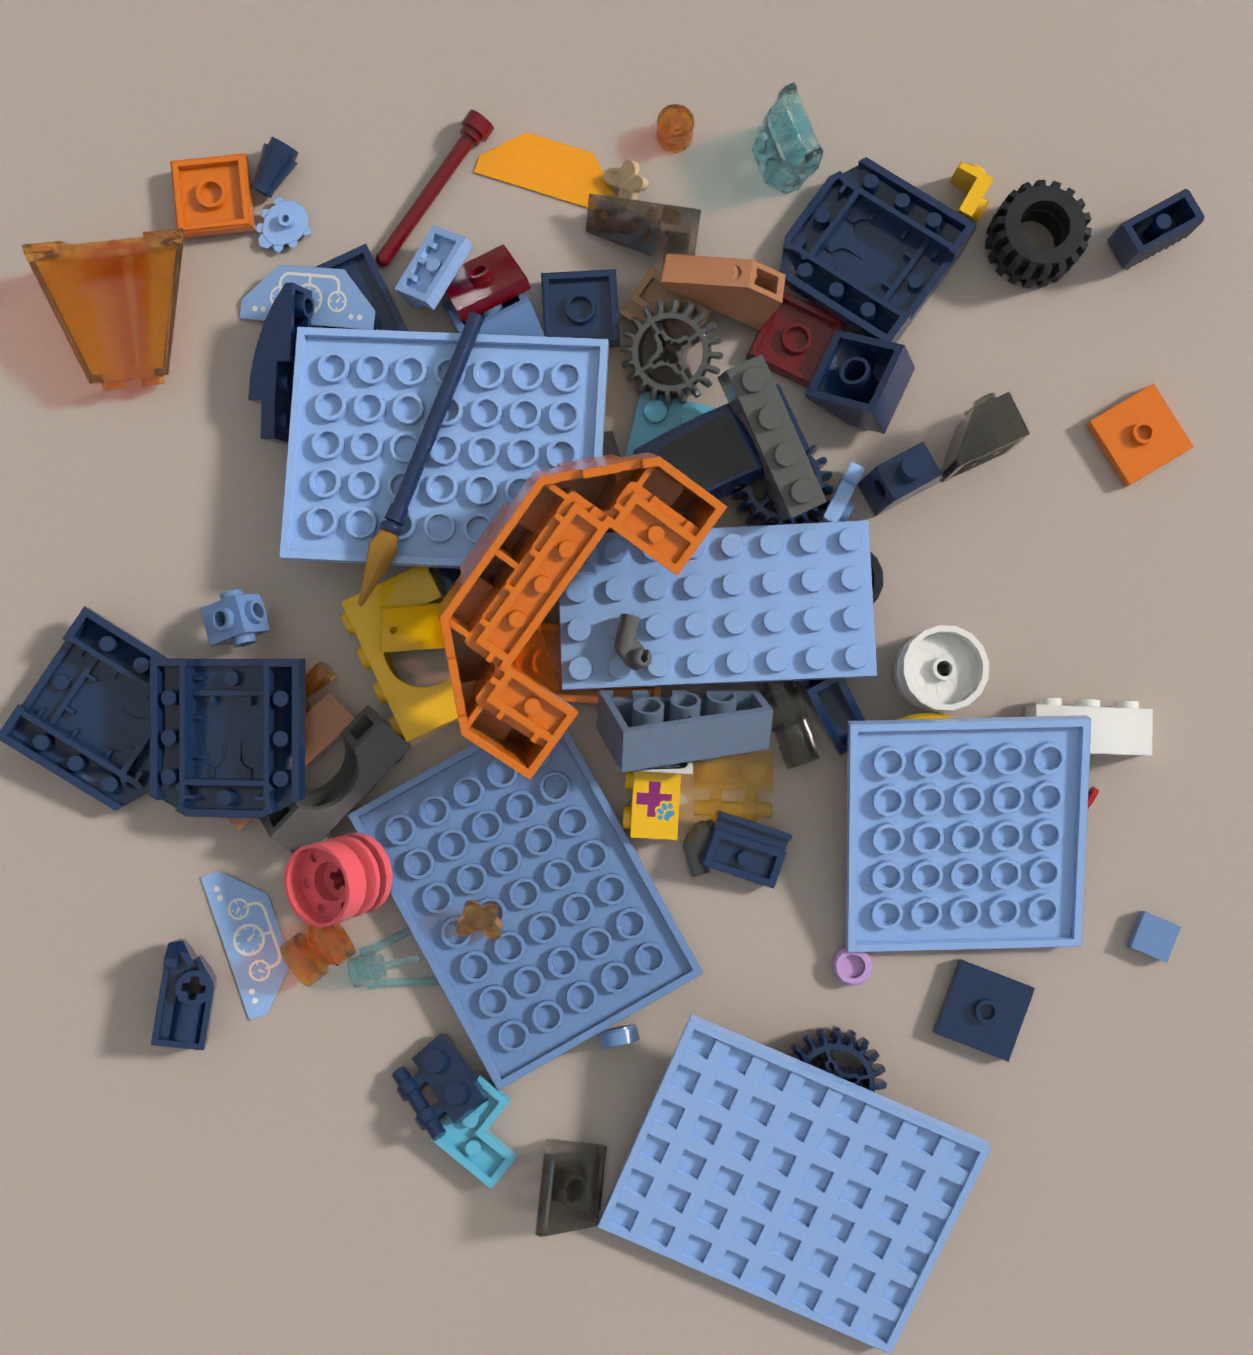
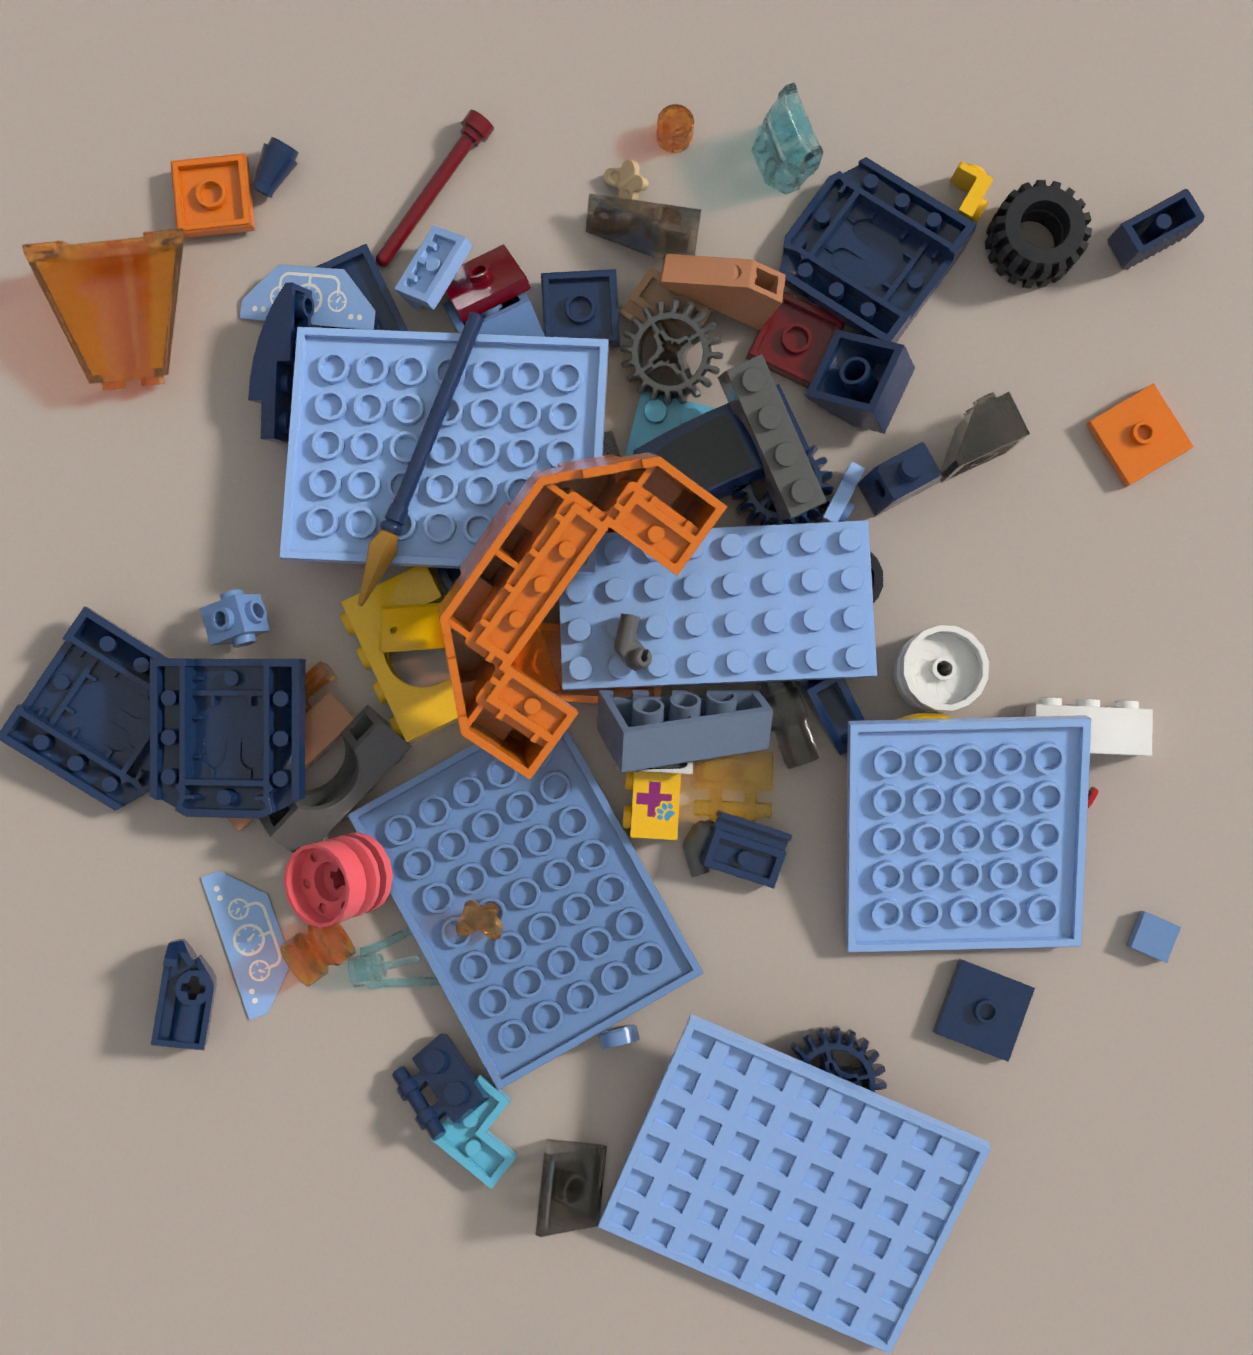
(283, 225): light blue piece -> none
(546, 168): light orange sticker -> none
(851, 967): lavender tile -> none

